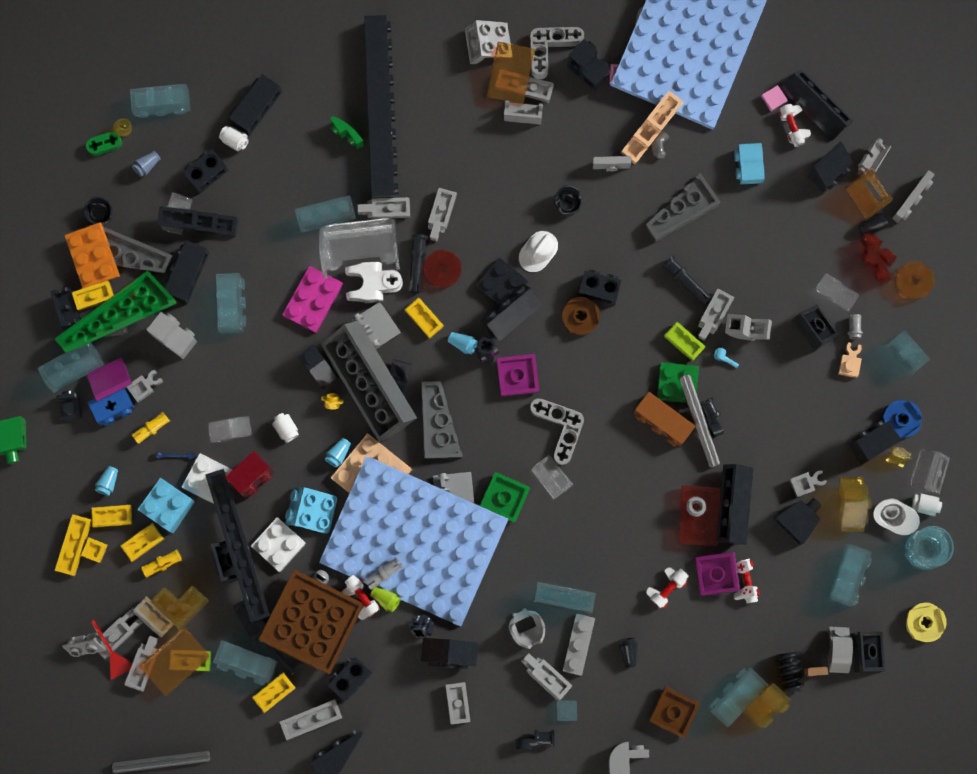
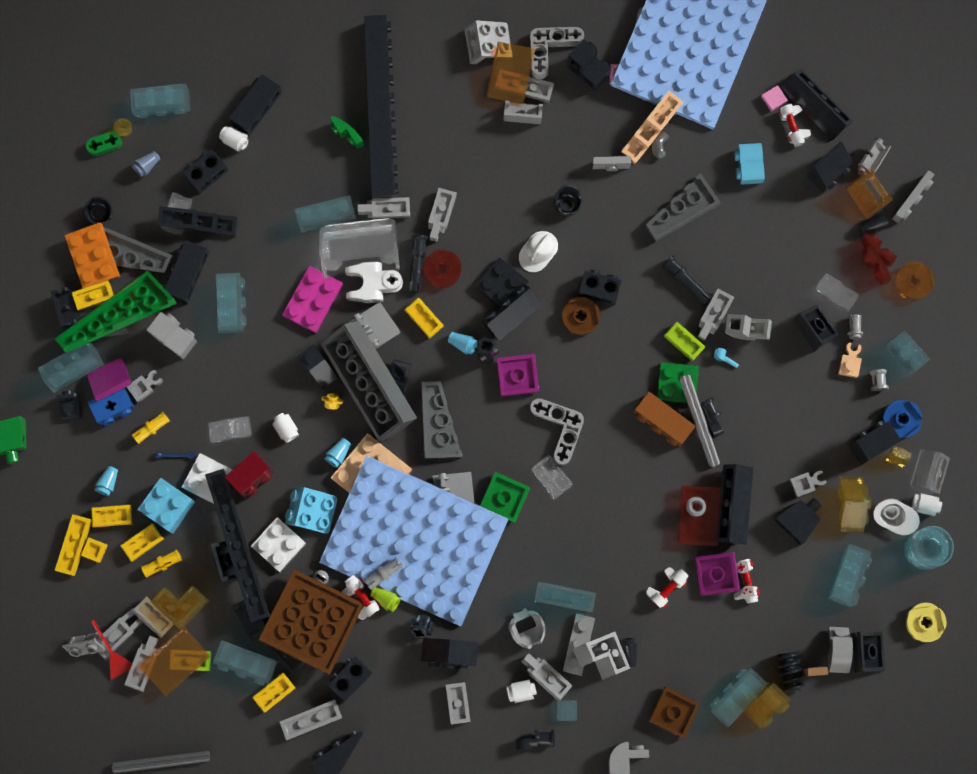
(521, 691): none -> white brick
(605, 653): none -> light grey brick
(879, 380): none -> light grey bush

